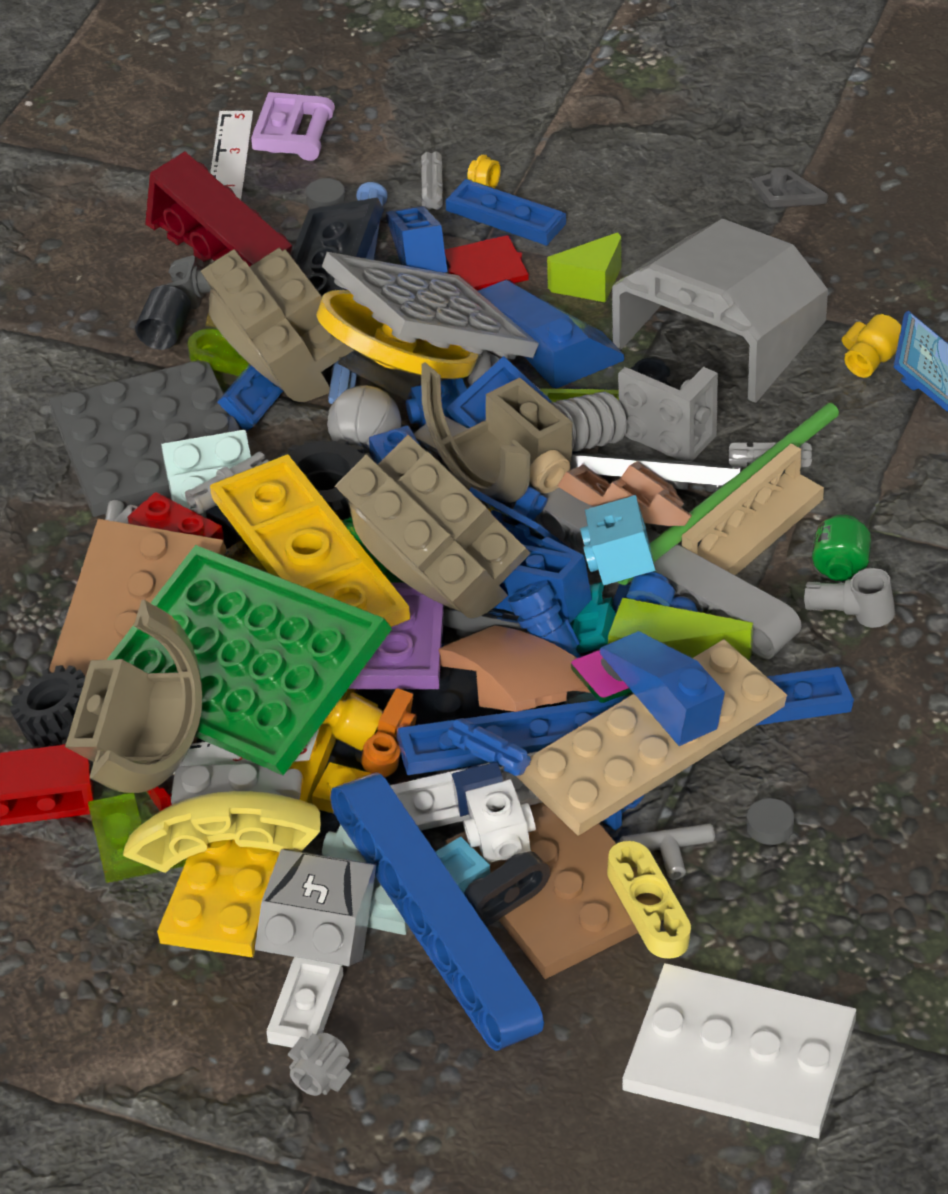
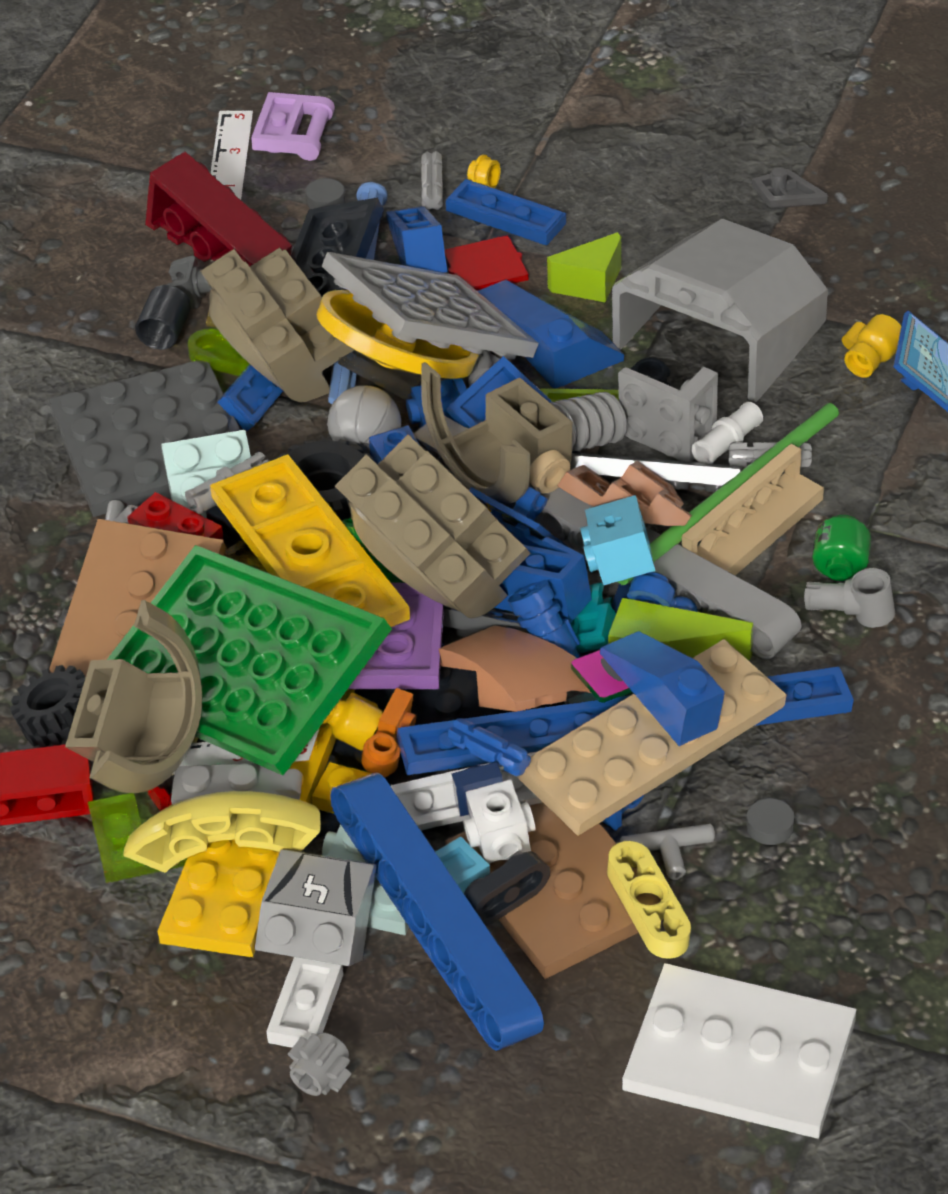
(726, 431): none -> white pin

